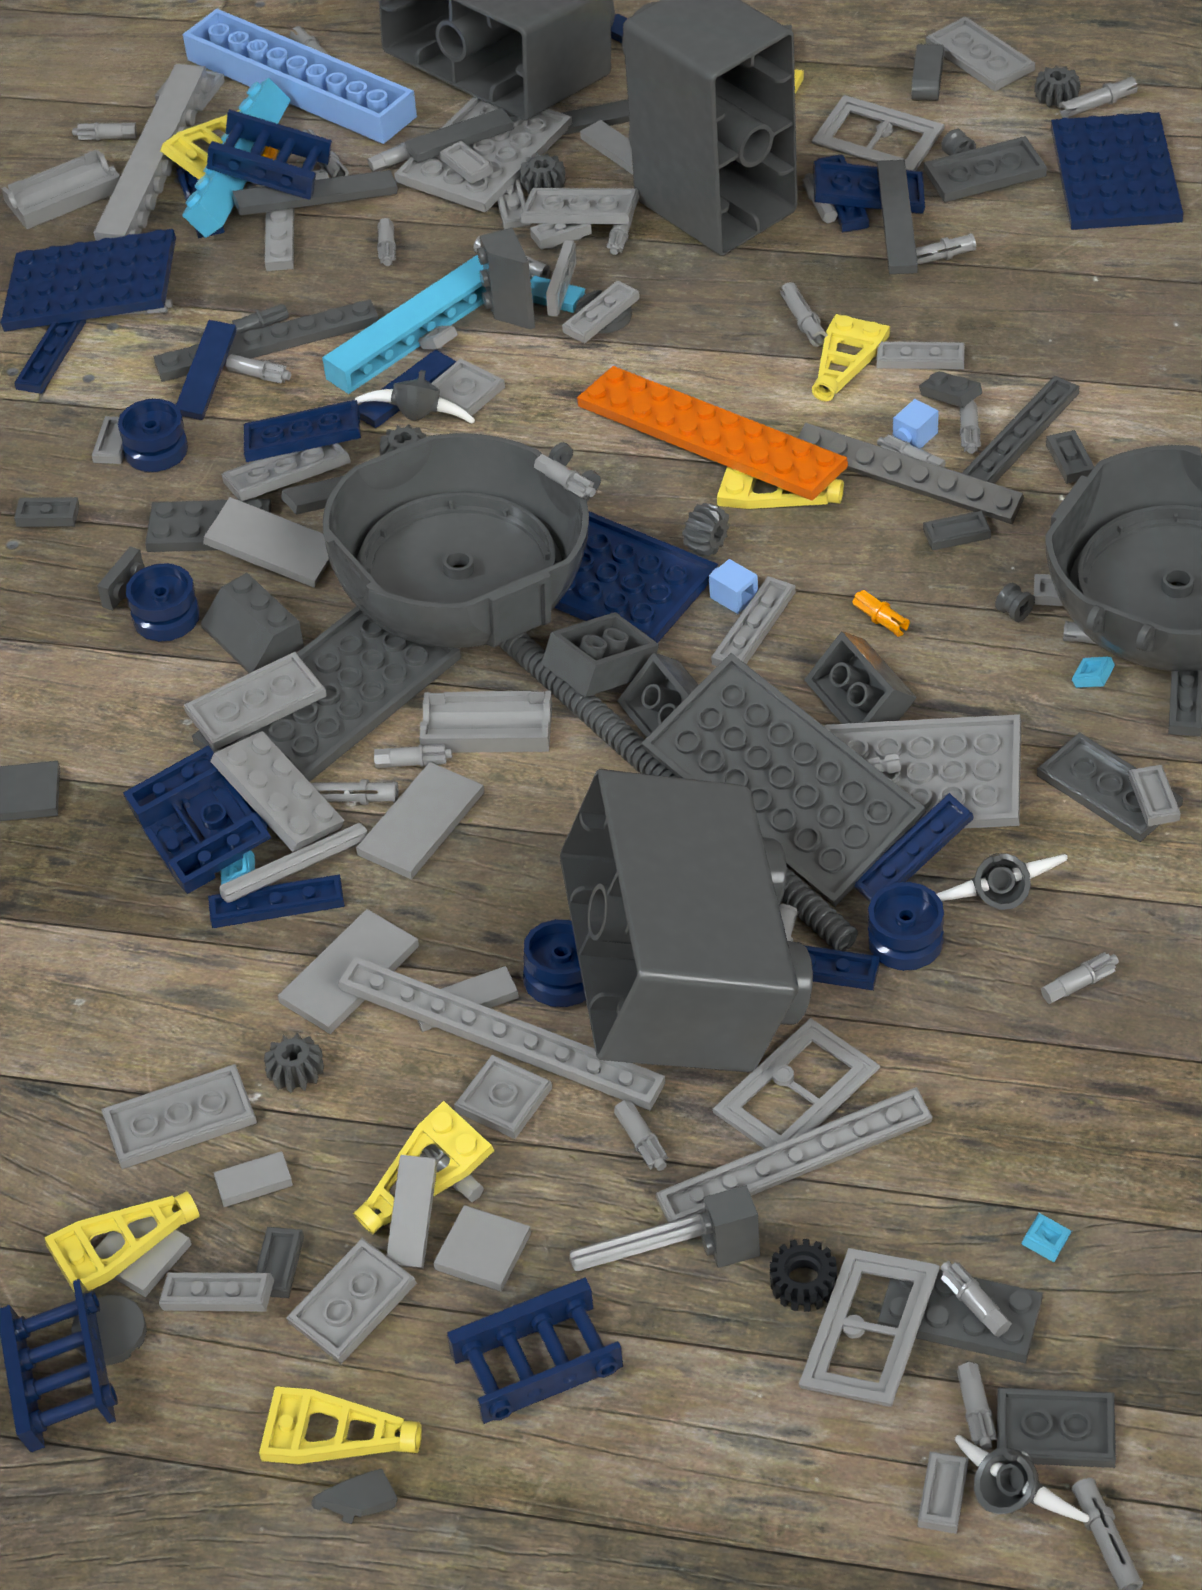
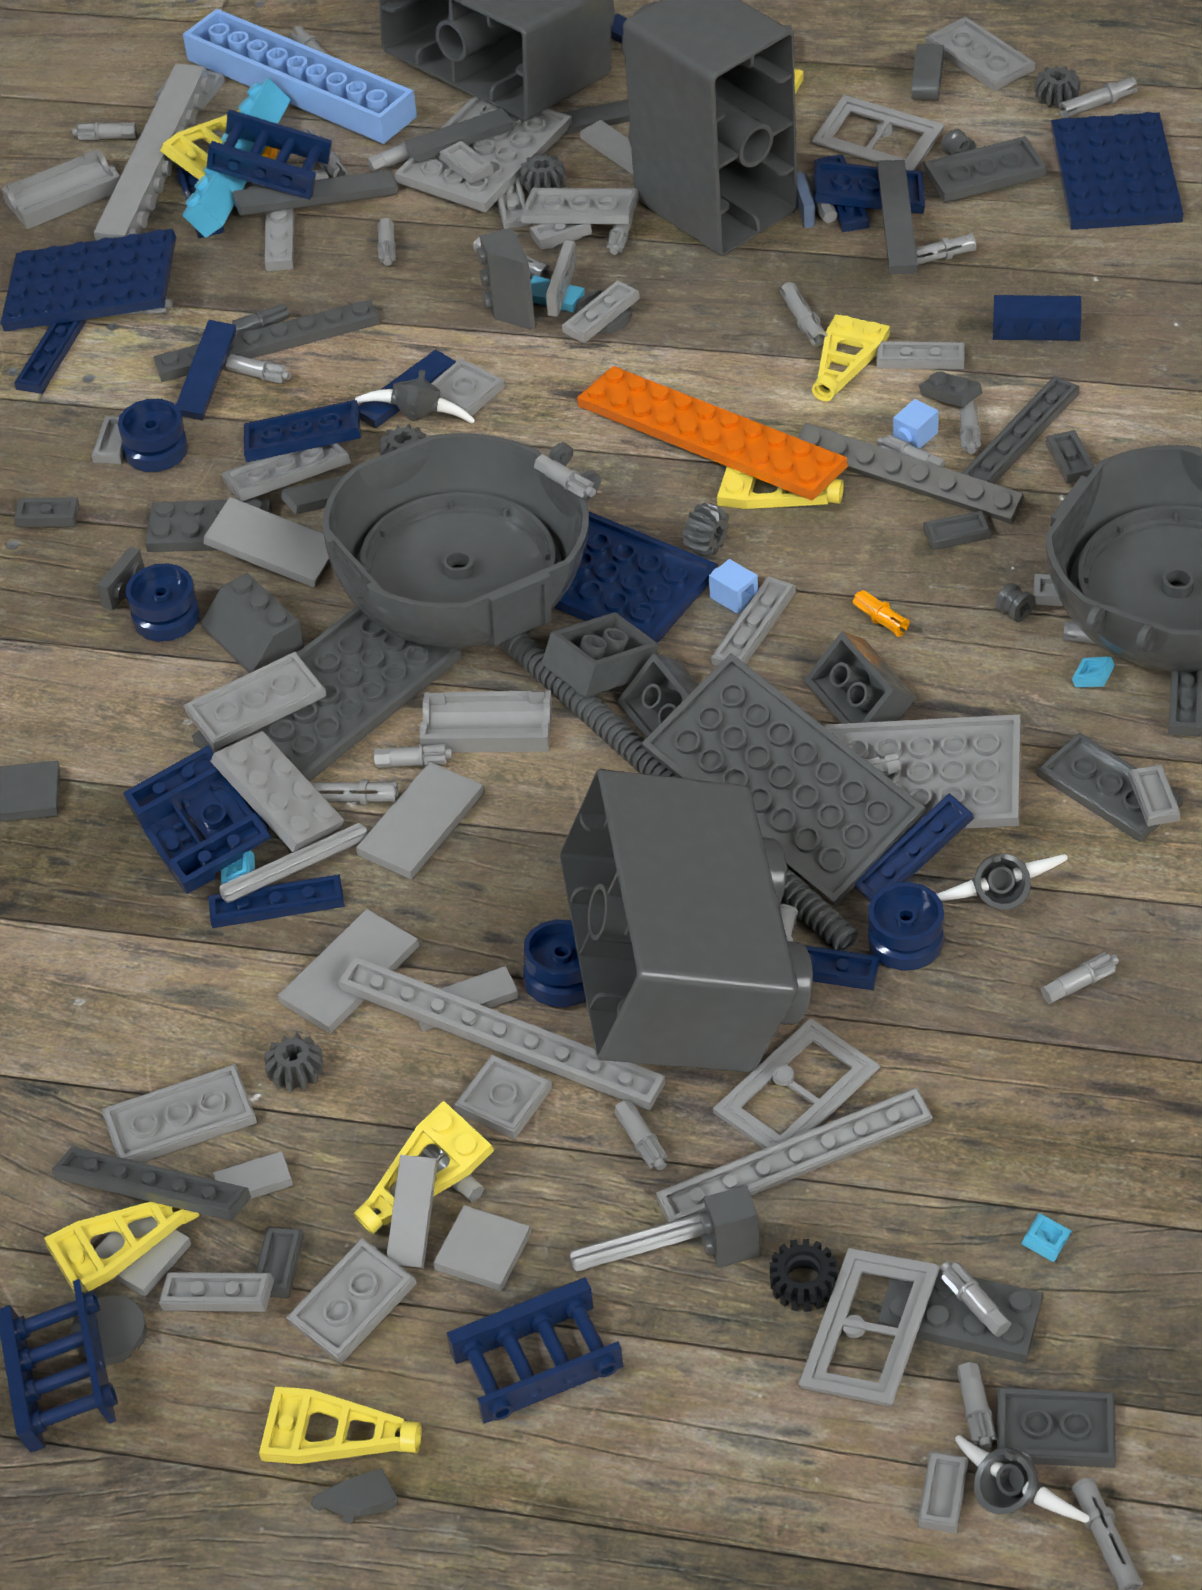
(152, 1183): none -> dark grey tile
(400, 330): medium azure brick -> none
(437, 337): light grey tile -> none
(805, 201): none -> sand blue tile
(1037, 317): none -> dark blue brick

